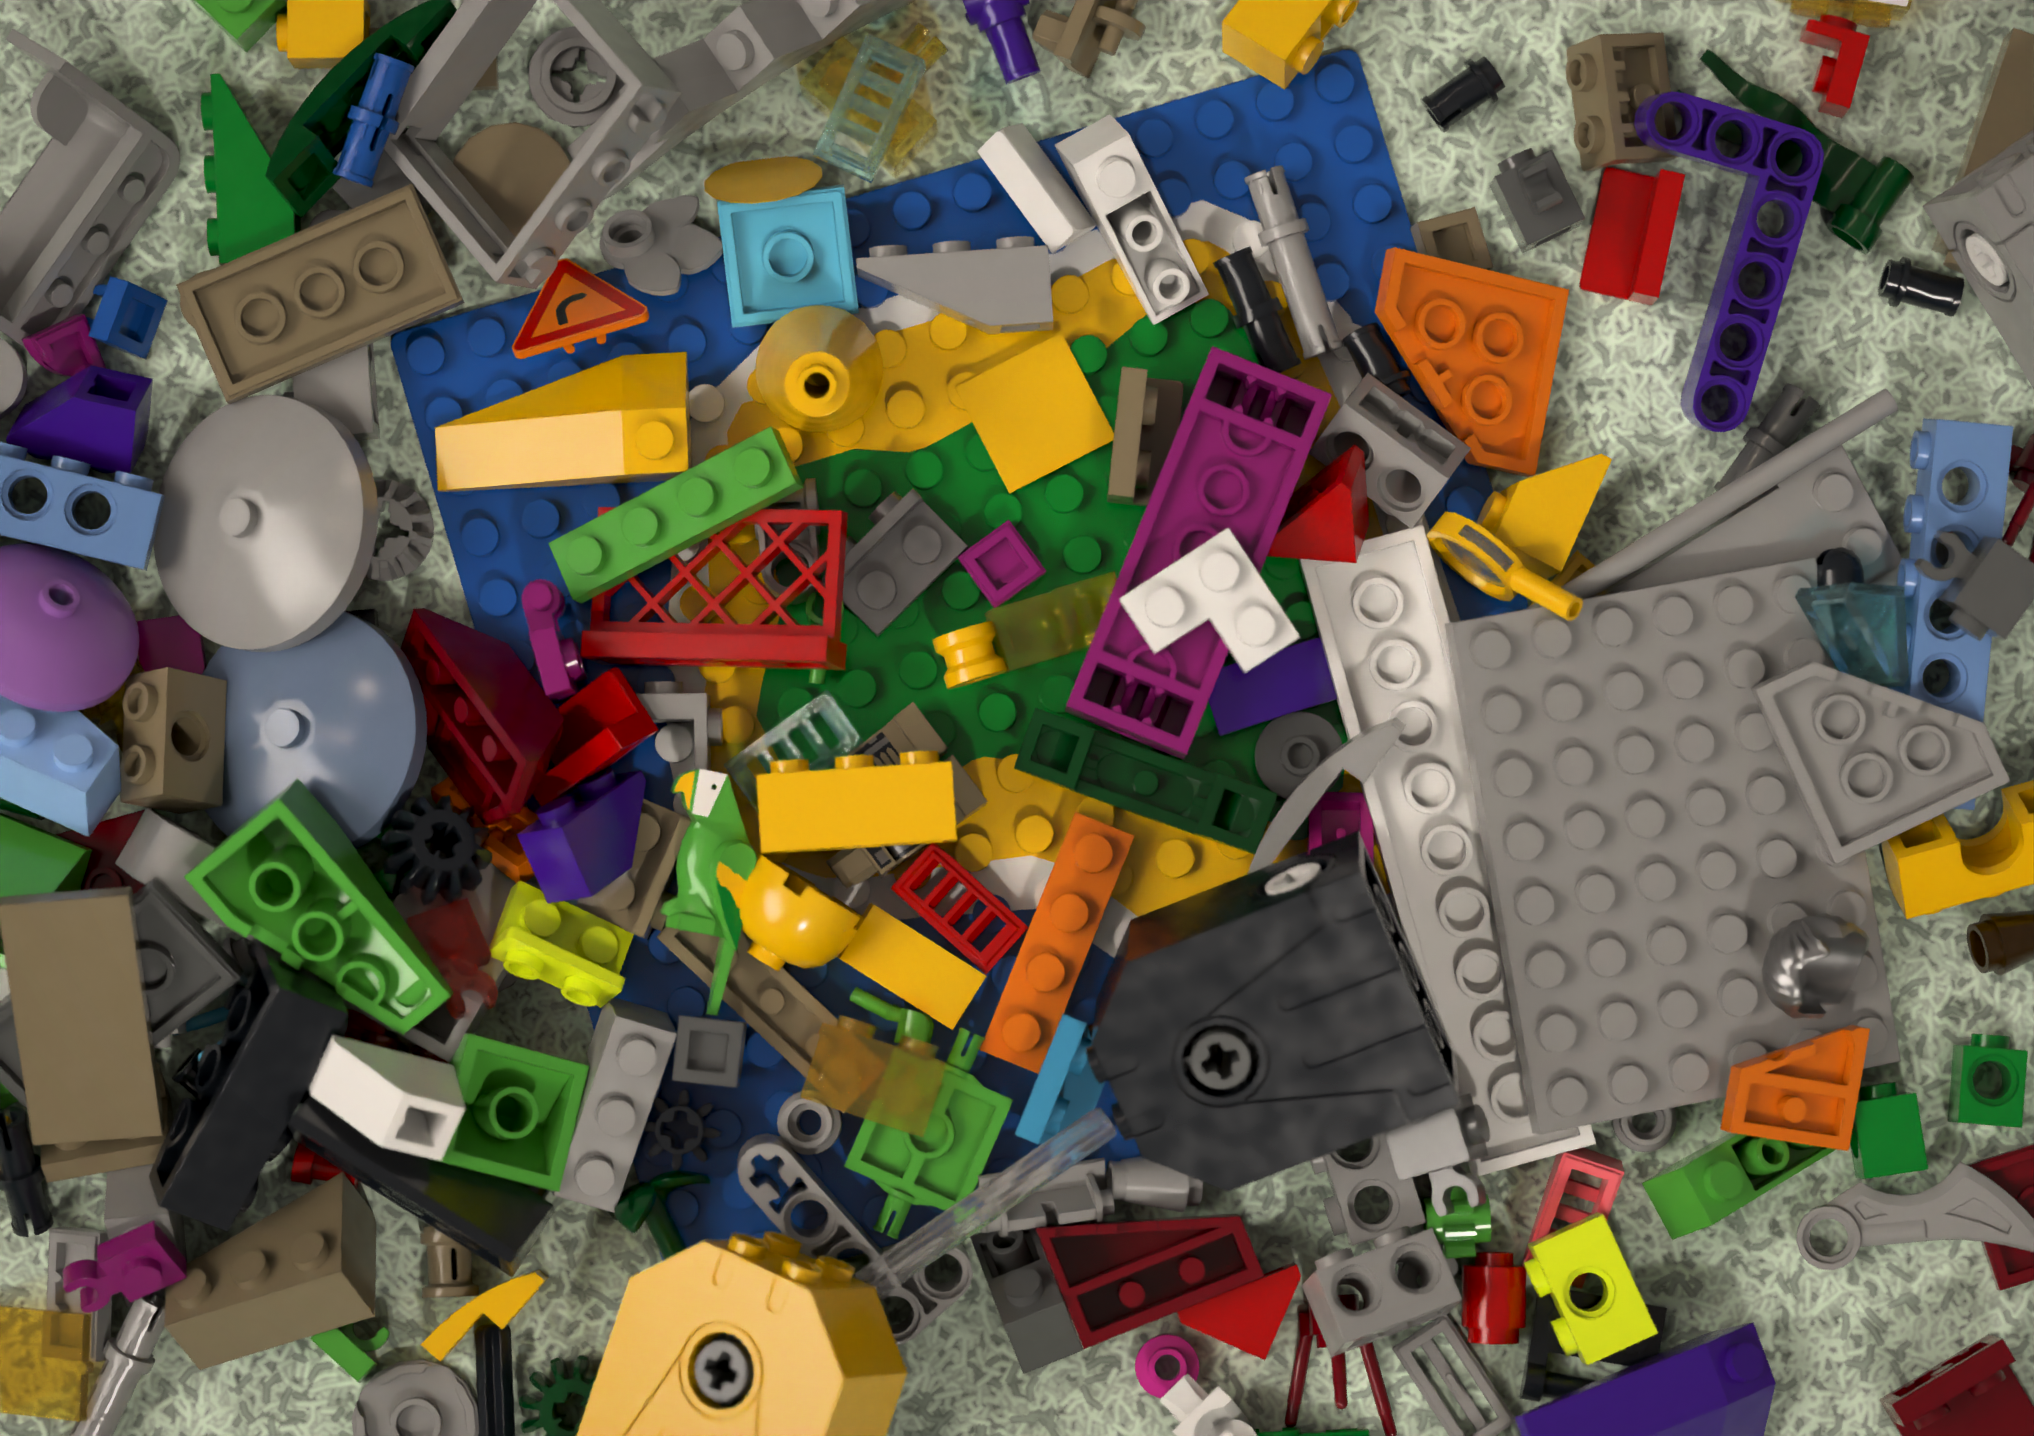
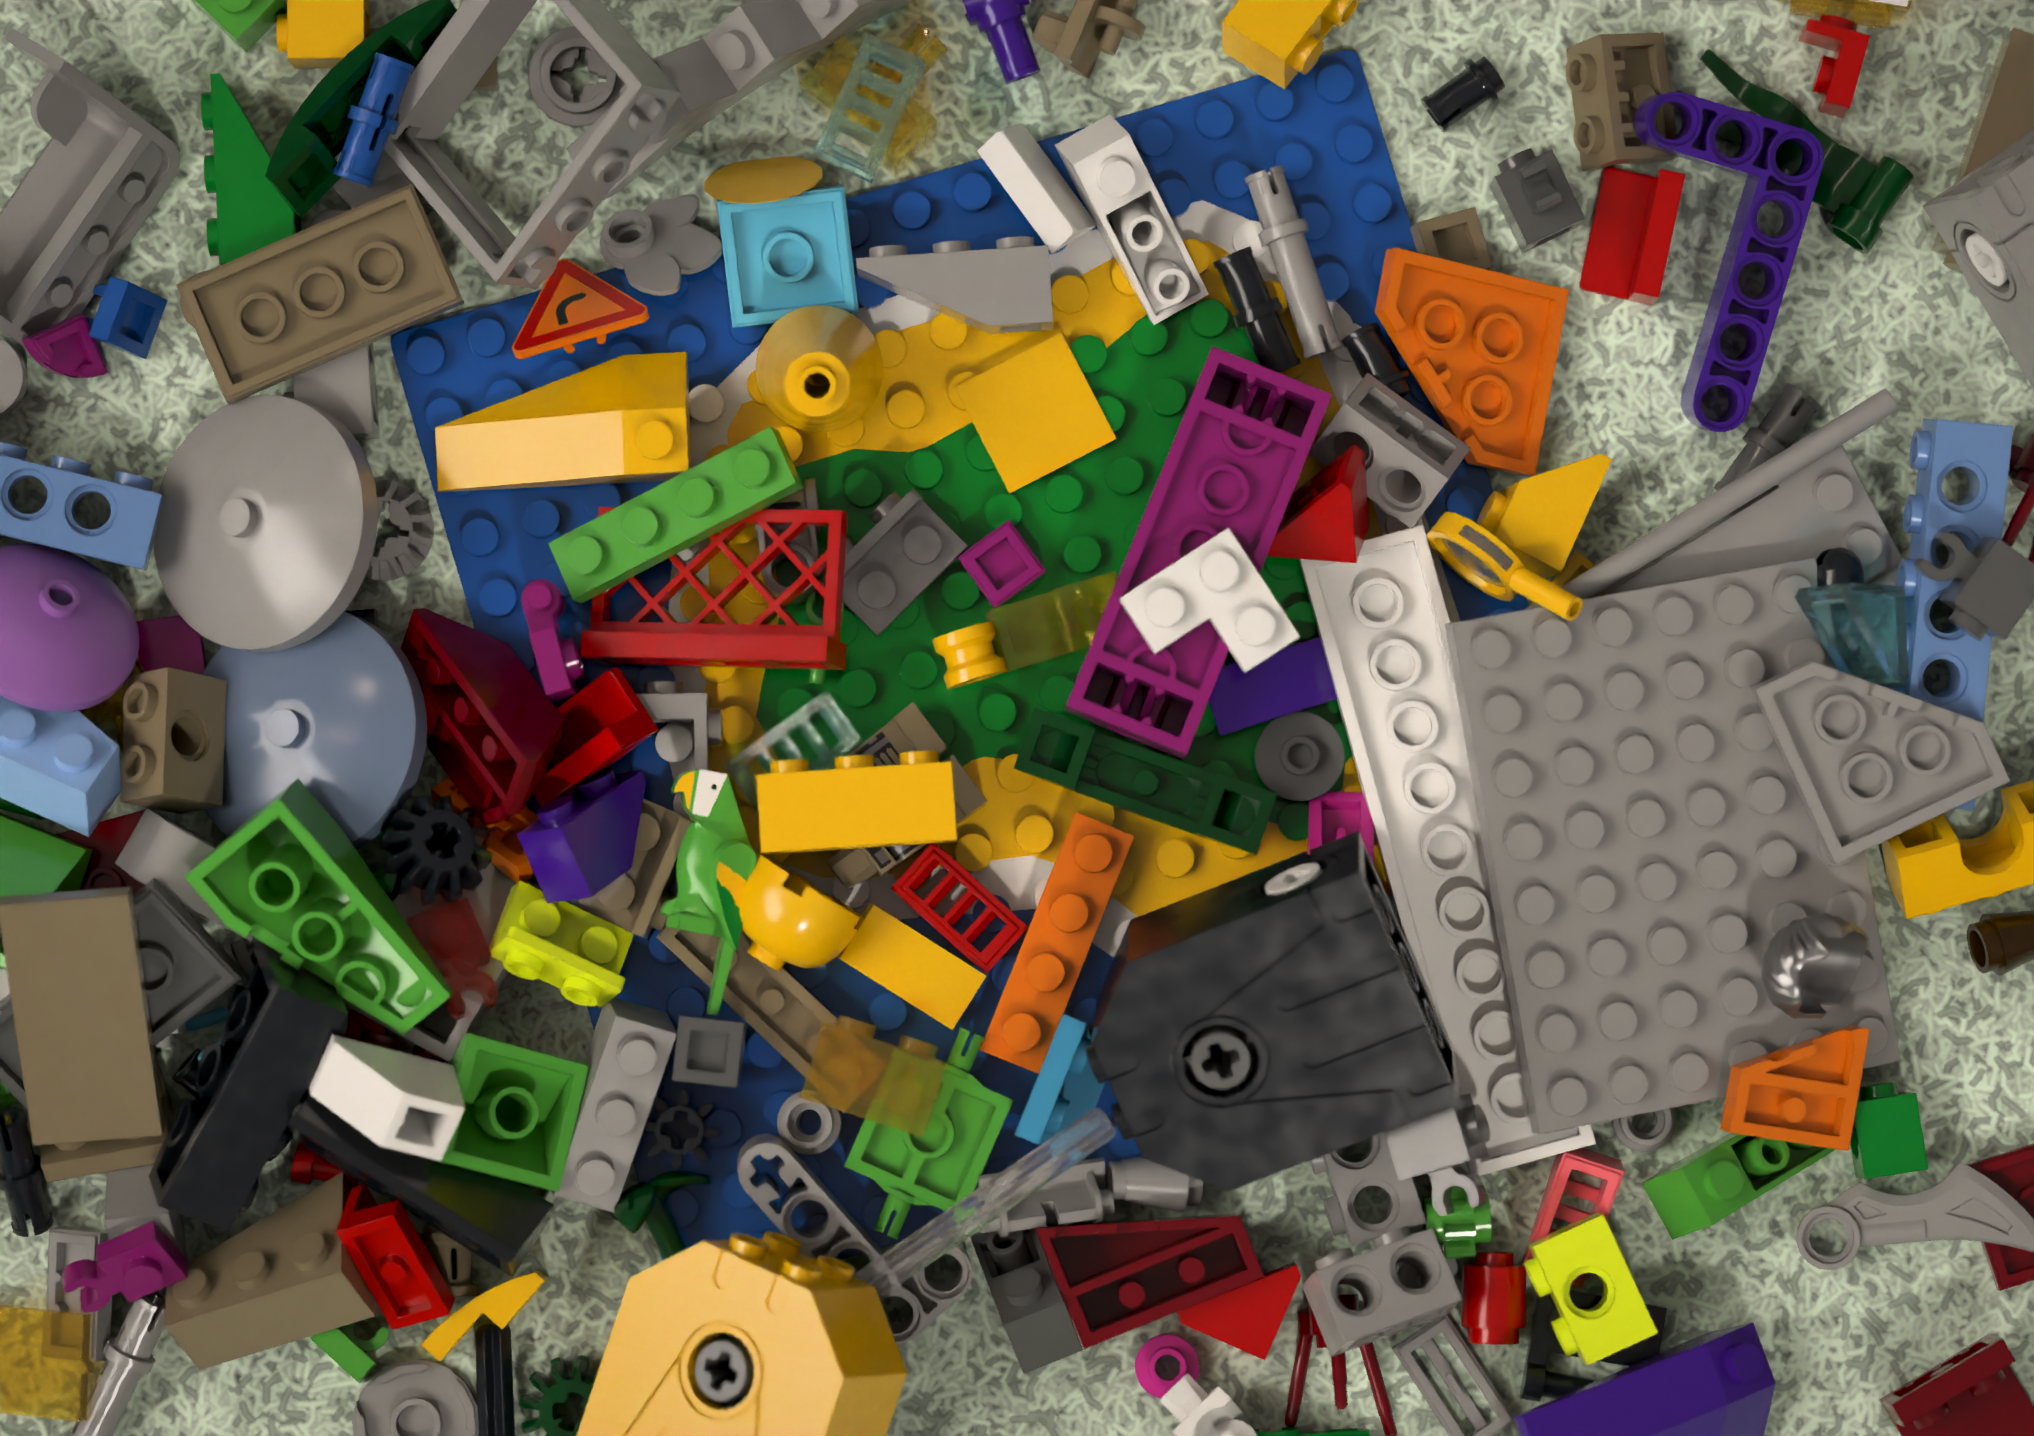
(90, 419): dark purple slope -> none
(393, 1260): none -> red panel
(512, 169): dark tan tile -> none
(910, 1022): bright green hand -> none
(1142, 434): dark tan bracket -> none
(1356, 756): light grey slope -> none
(1920, 287): black pin -> none
(2008, 1103): green brick -> none

